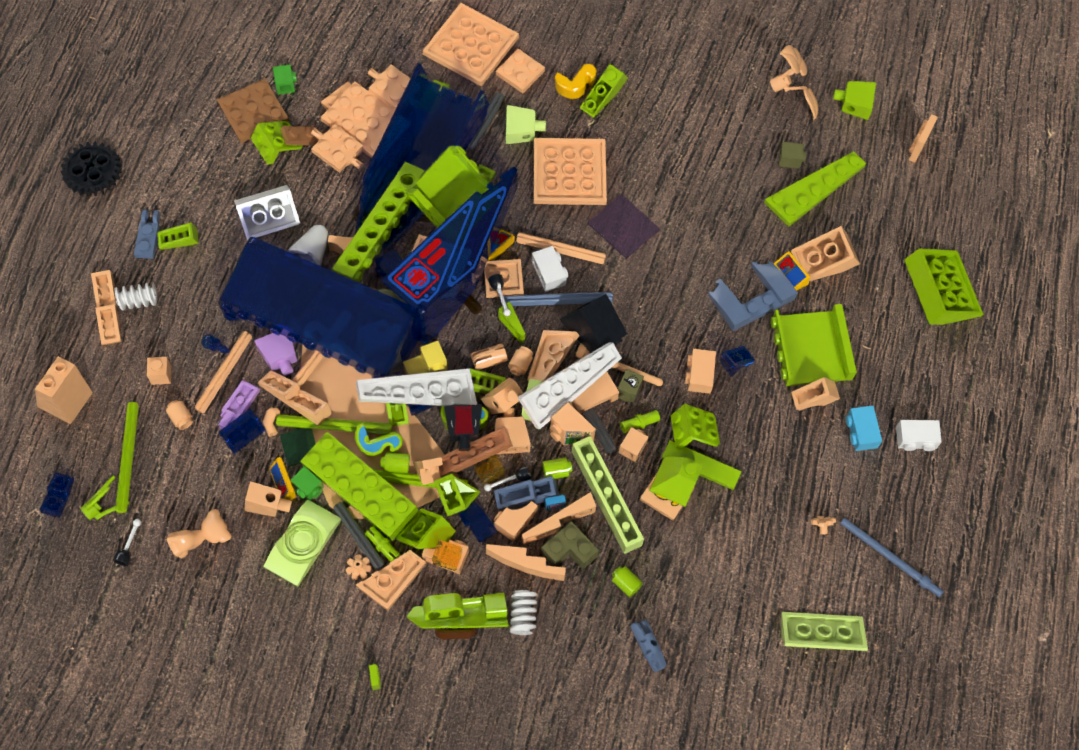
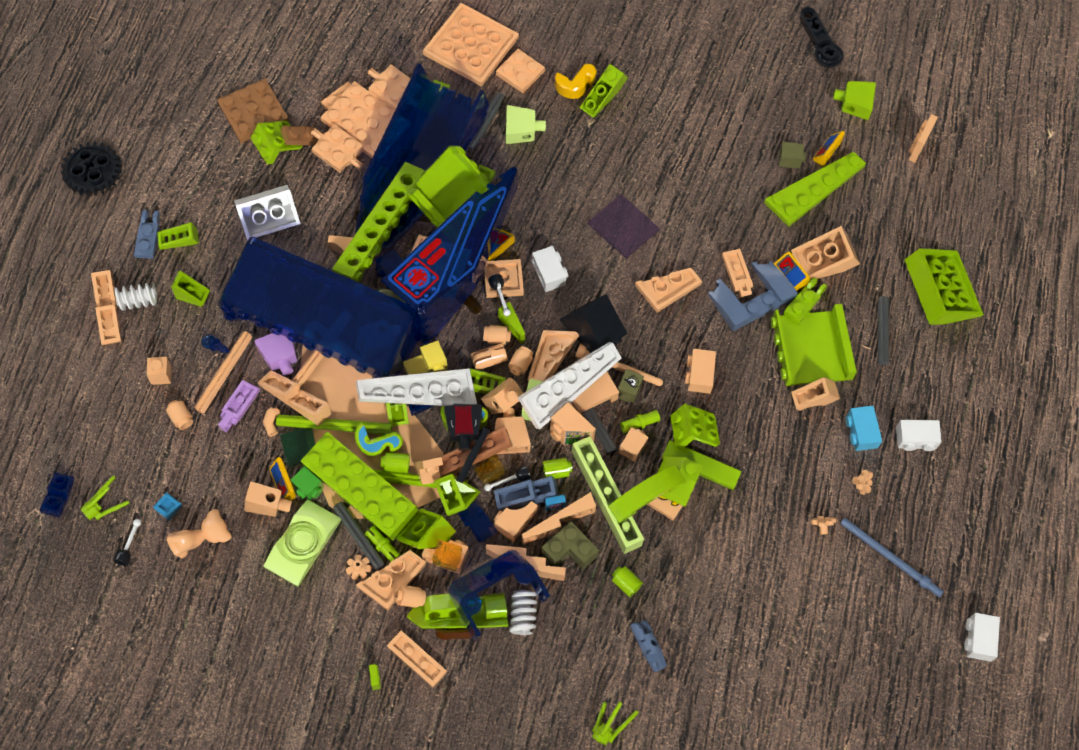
(62, 391): light nougat slope -> none
(127, 457): lime axle -> none
(167, 506): none -> dark azure tile
(189, 290): none -> lime slope
(241, 431): clear blue hinge -> none
(284, 79): bright green brick -> none
(311, 245): white cone -> none
(409, 596): none -> light nougat brick
(417, 659): none -> light nougat plate
(465, 589): none -> clear blue windscreen
(472, 455): none -> black bar
(497, 334): none -> light nougat brick
(554, 299): sand blue axle -> none
(562, 248): light nougat axle -> none
(570, 171): light nougat plate -> none
(603, 733): none -> lime plant
(646, 492): none -> lime slope
(667, 289): none -> light nougat wing
(735, 359): clear blue slope -> none
(738, 272): none -> light nougat hinge
(797, 66): light nougat plant -> none
(804, 302): none -> lime hinge
(821, 40): none -> black beam
(823, 631): yellowish green slope -> none
(828, 148): none -> yellow slope
(863, 481): none -> light nougat plant
(883, 330): none -> dark grey axle
(982, 637): none -> white brick

